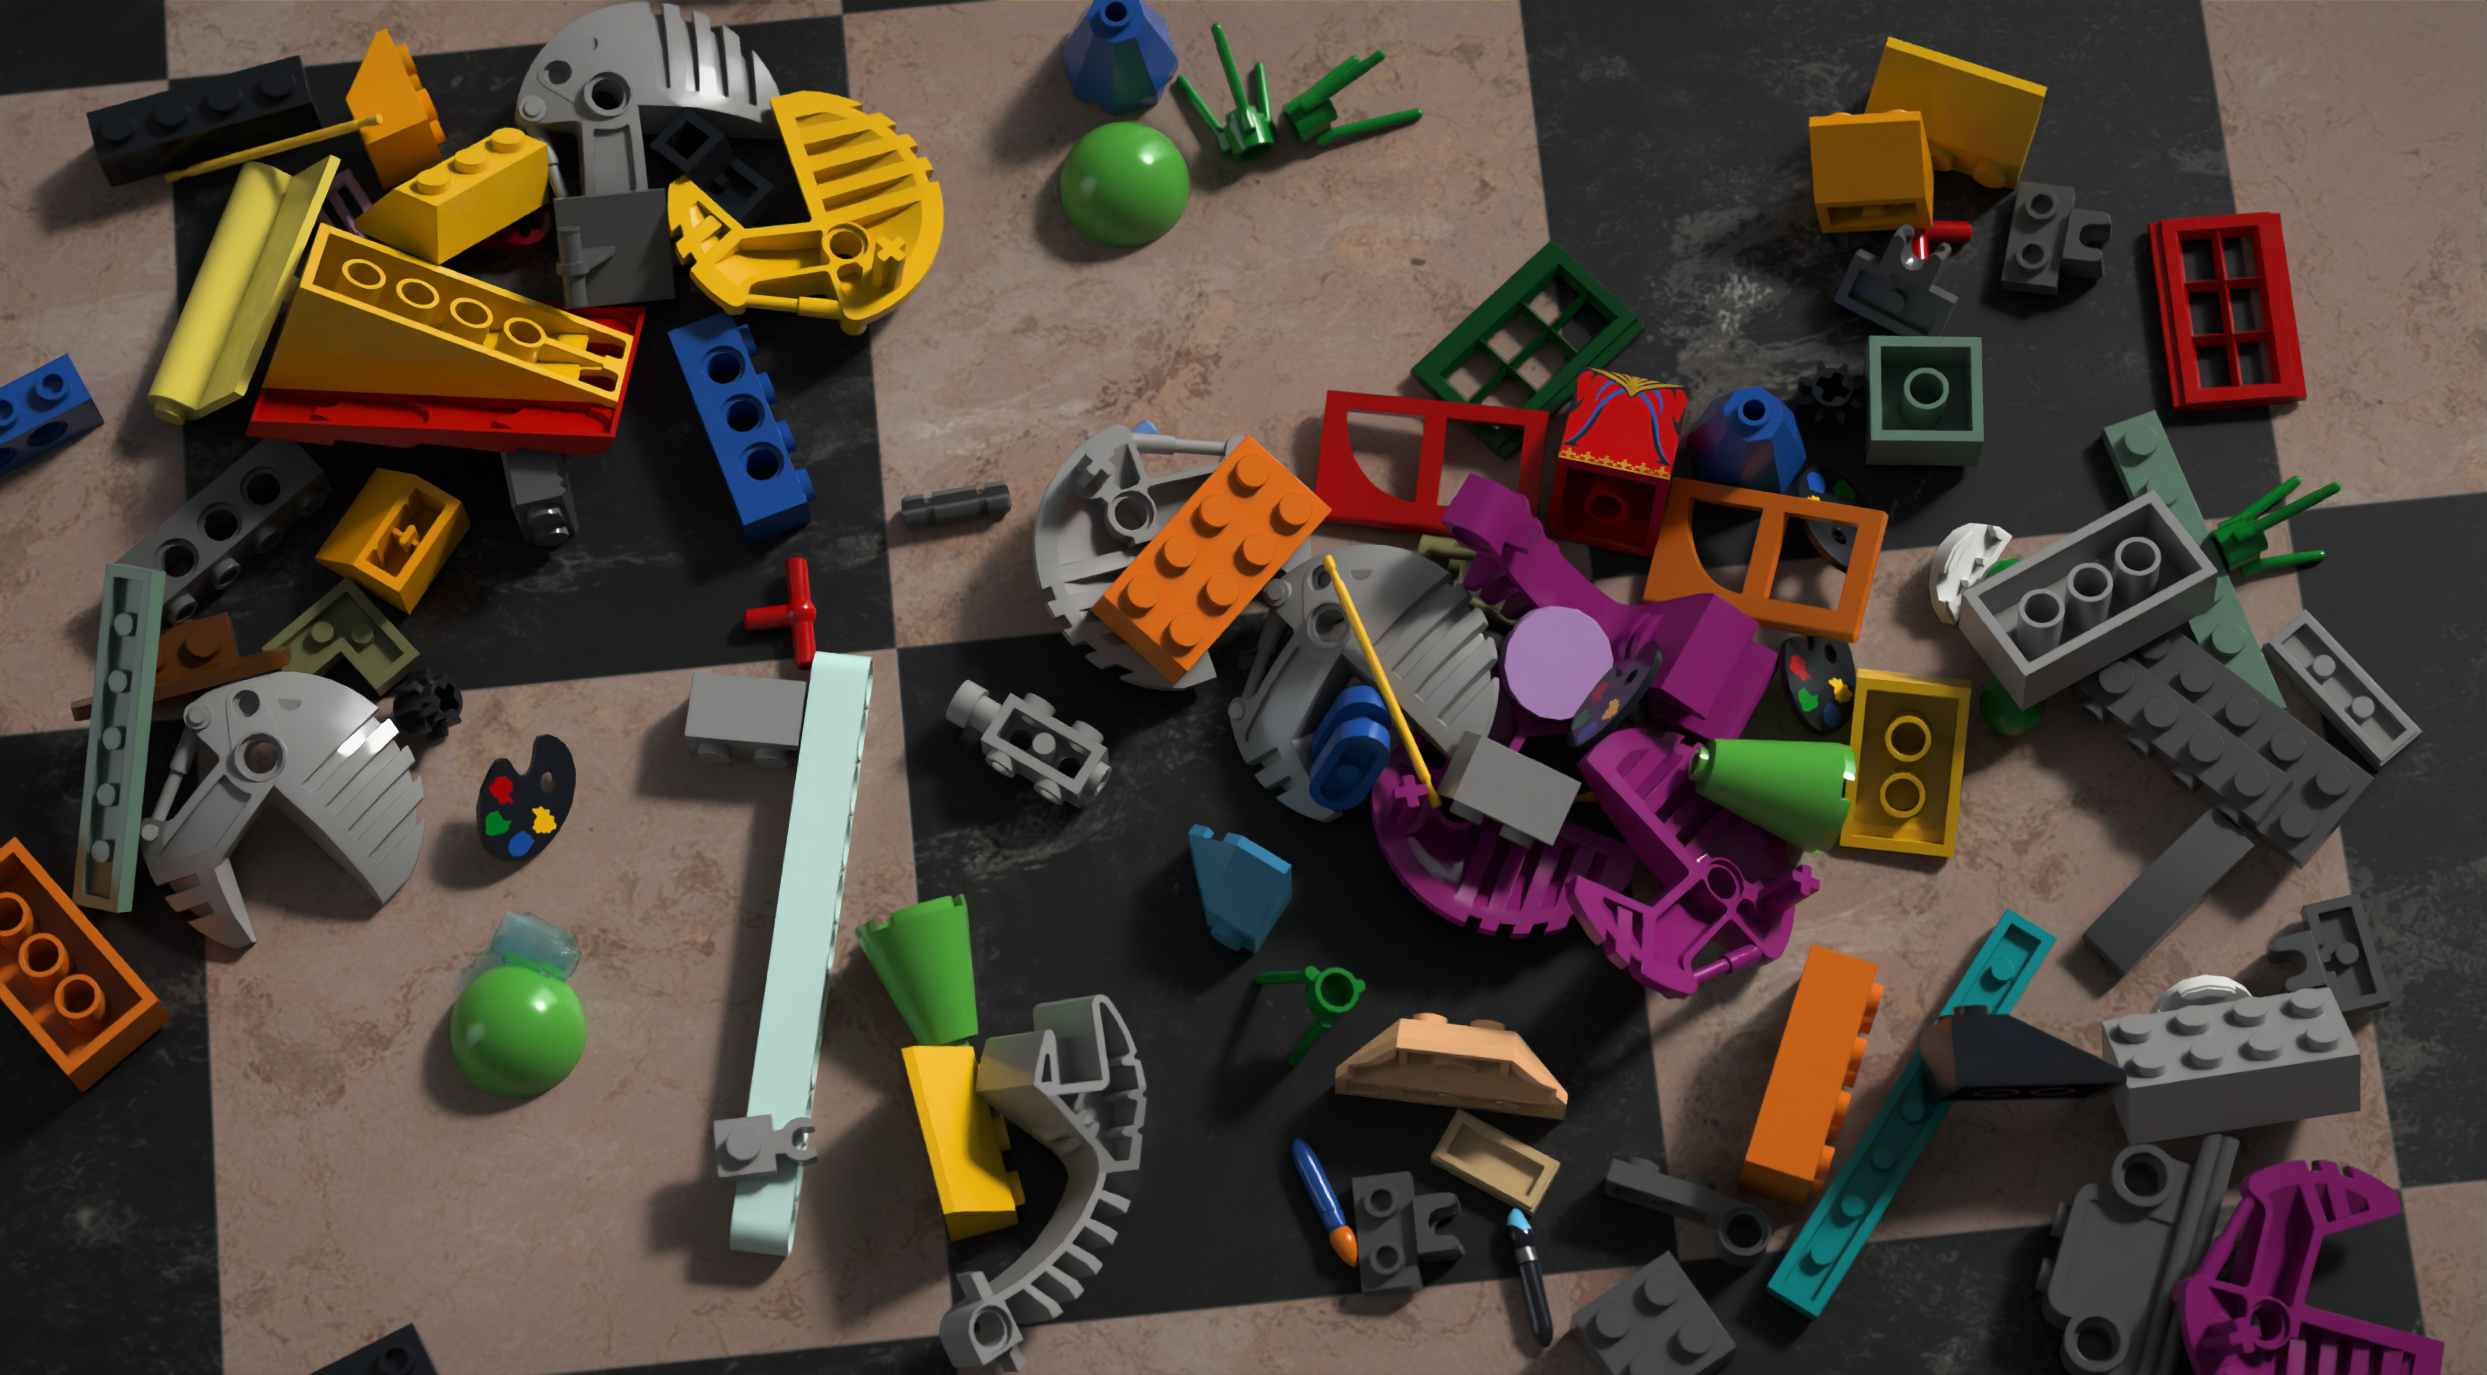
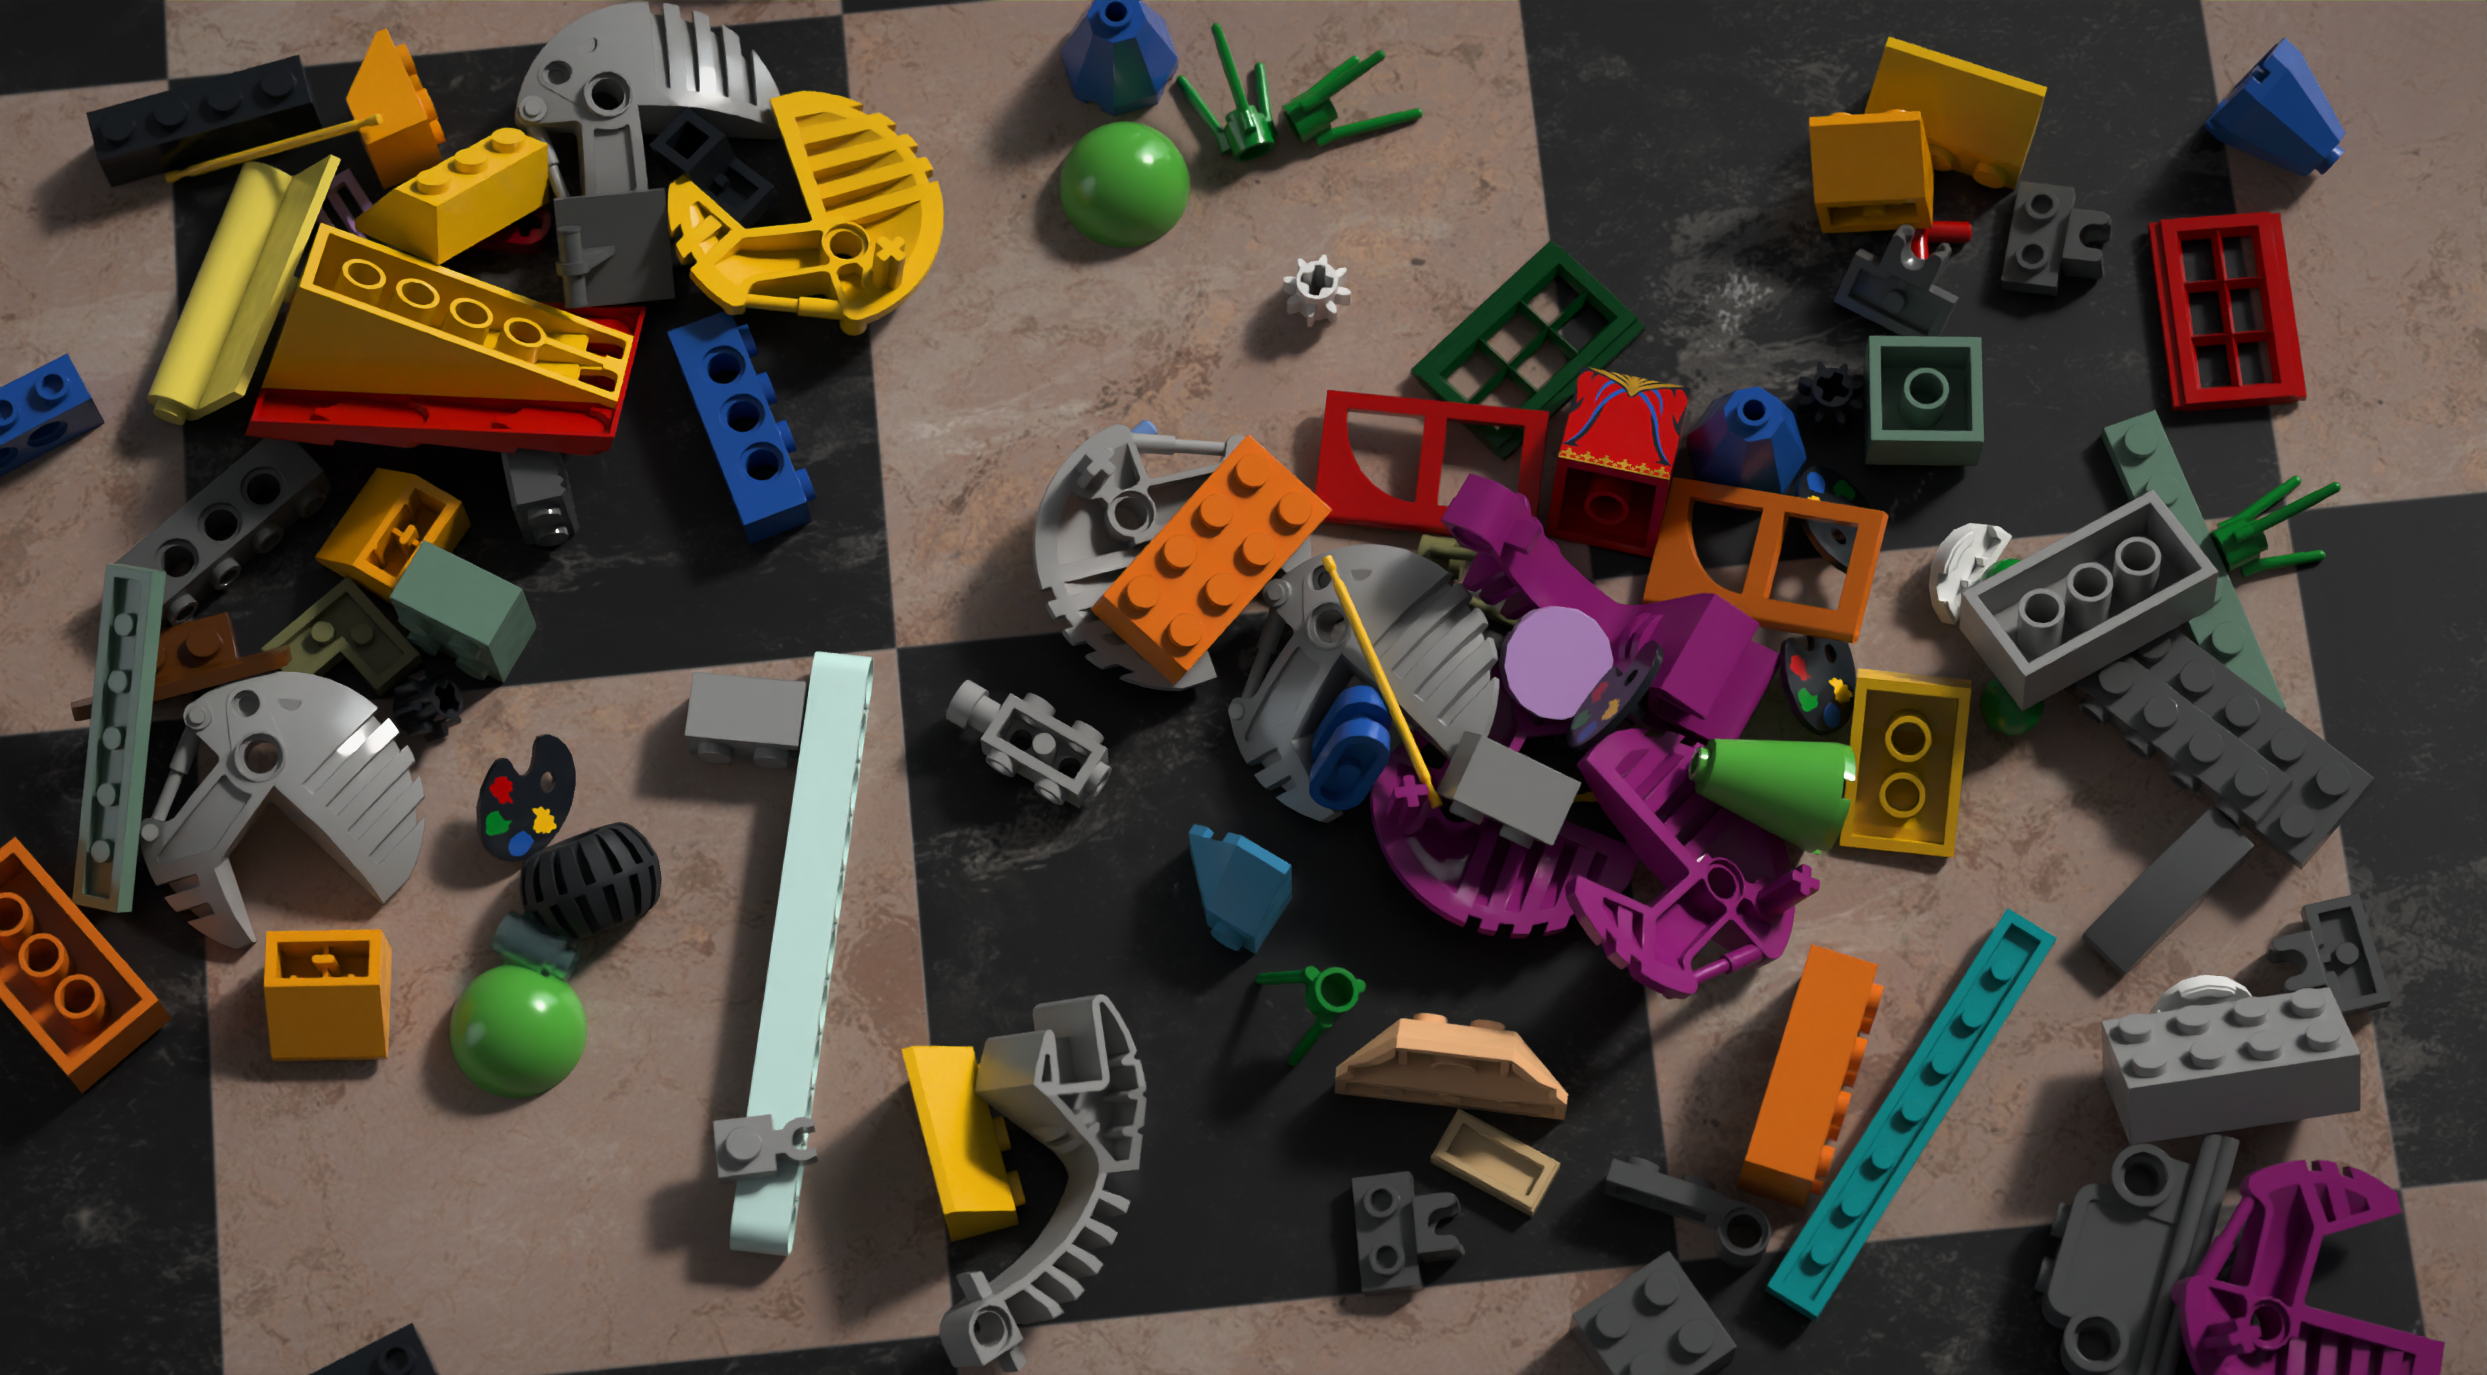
(328, 994): none -> light orange slope
(462, 613): none -> sand green brick
(591, 881): none -> black wheel
(798, 614): red piece -> none
(927, 968): bright green cone -> none
(956, 504): dark grey axle -> none
(1317, 275): none -> white gear
(1341, 1236): blue piece -> none
(1531, 1281): black piece -> none
(2006, 1059): black slope -> none
(2280, 115): none -> blue cone
(2341, 690): light grey tile -> none

